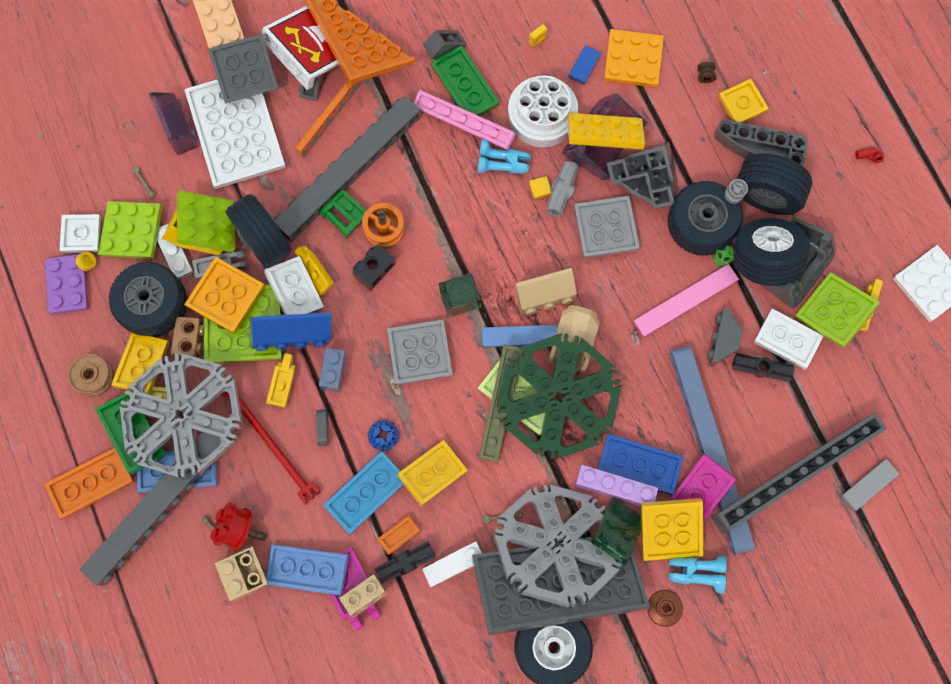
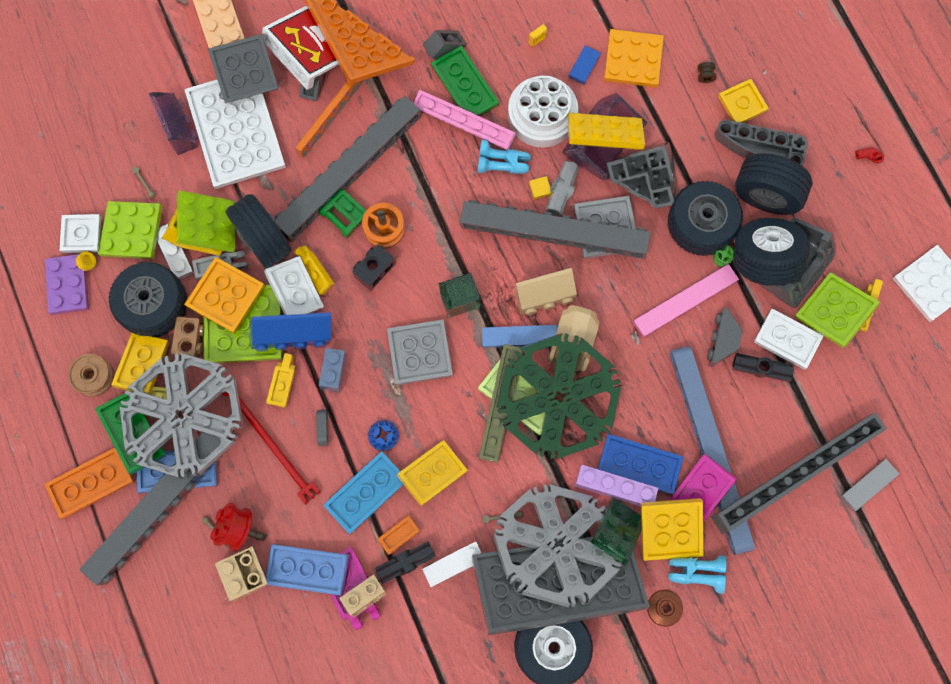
(555, 229): none -> dark grey brick
(738, 187): light grey wheel -> none

